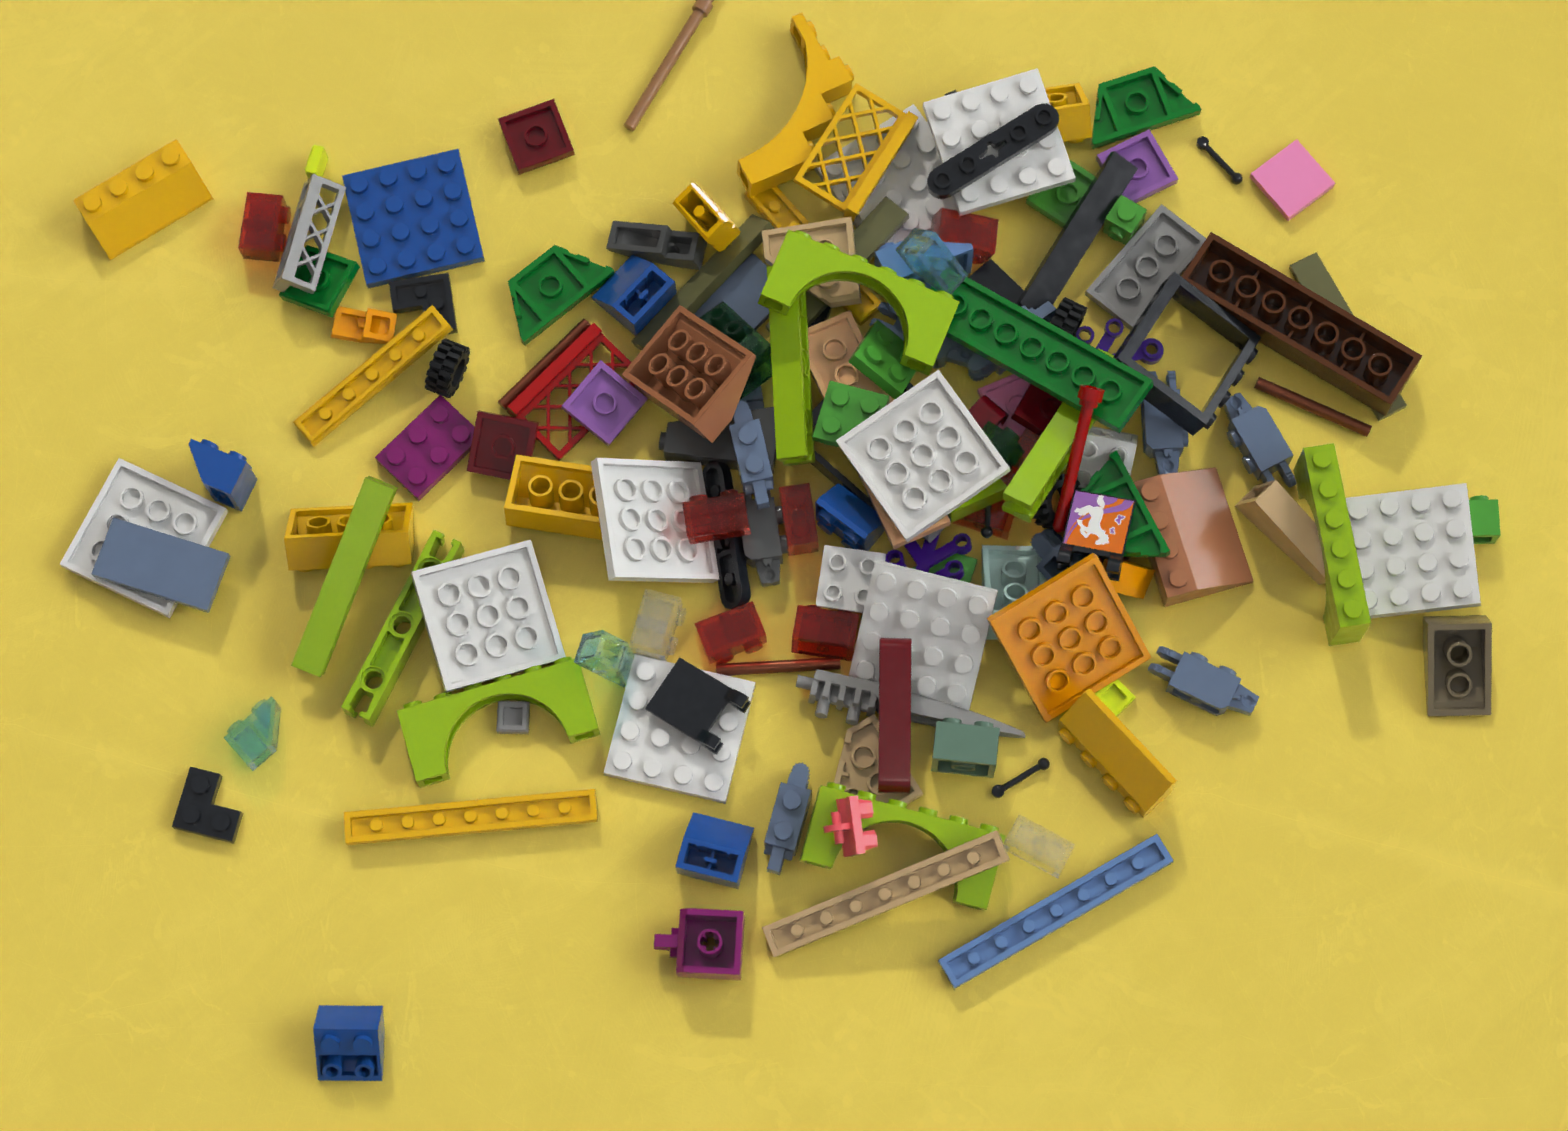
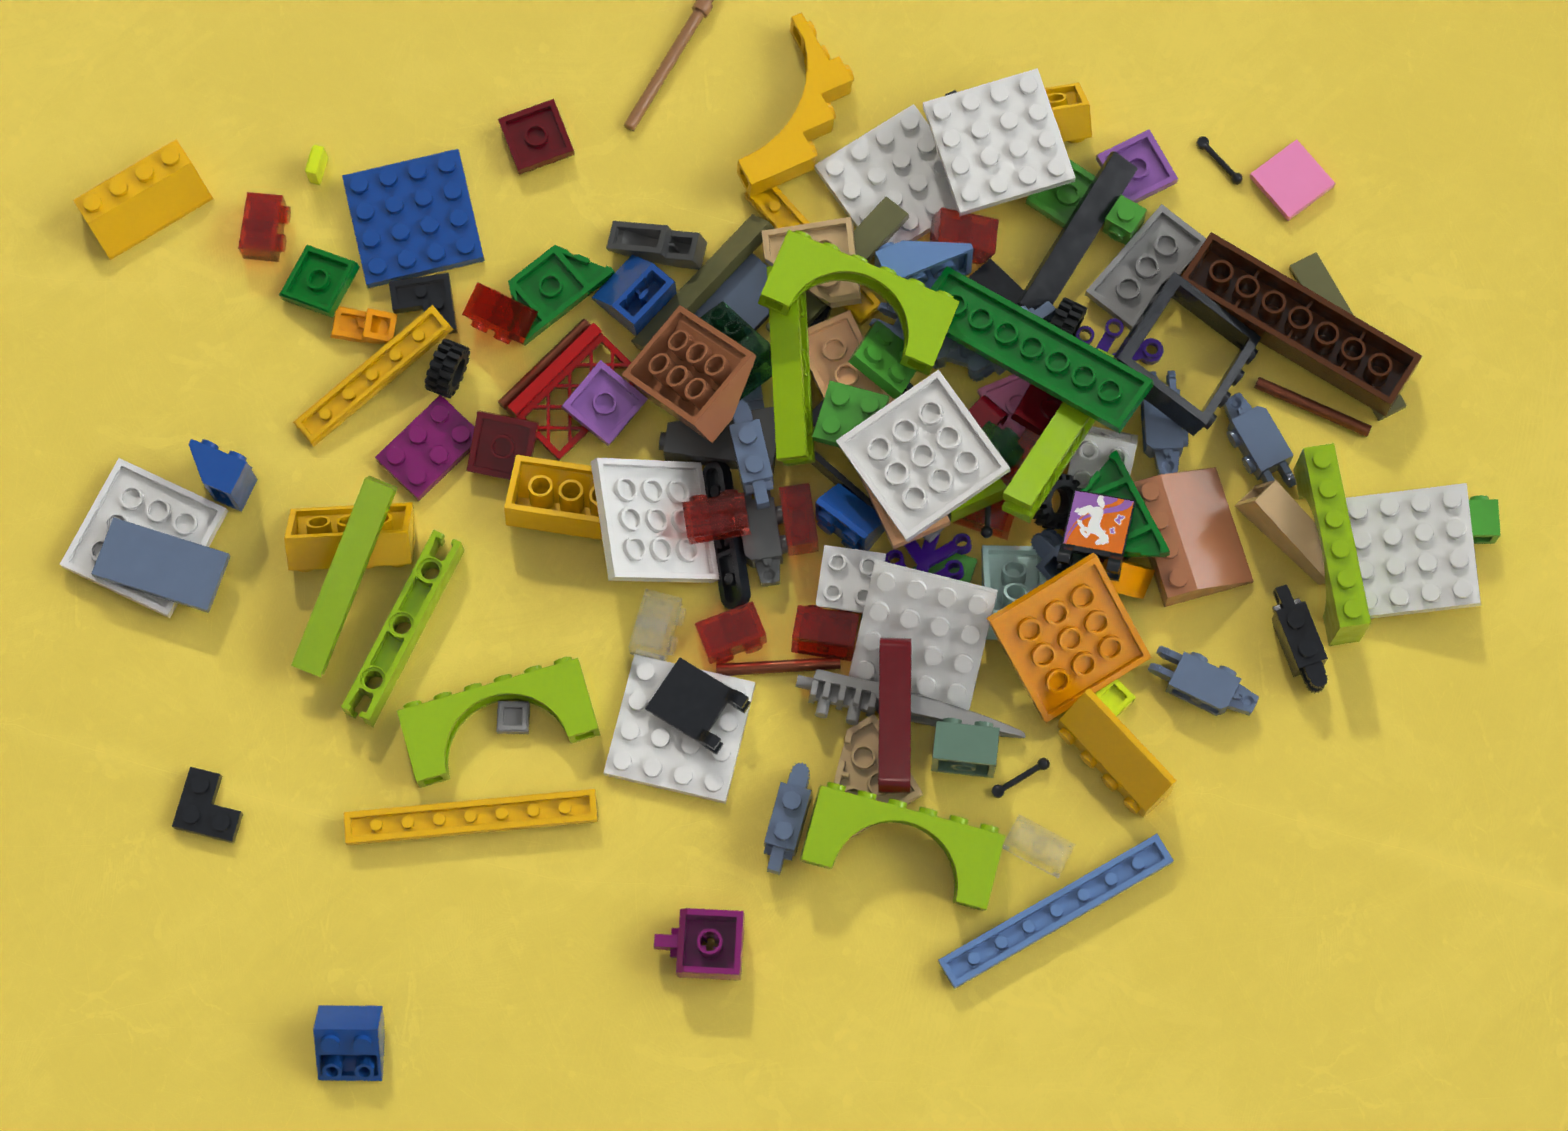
(257, 735): clear light blue slope -> none
(298, 235): light grey fence -> none
(487, 615): white plate -> none
(499, 313): none -> clear red brick
(605, 656): clear light blue slope -> none
(706, 217): yellow brick -> none
(714, 850): blue slope -> none
(848, 826): coral hips -> none
(880, 158): yellow fence -> none
(886, 893): tan plate -> none
(931, 260): clear light blue slope -> none
(968, 167): black piece -> none
(1089, 399): red piece -> none
(1136, 105): green wing -> none
(1299, 639): none -> black hinge
(1457, 665): dark tan slope -> none

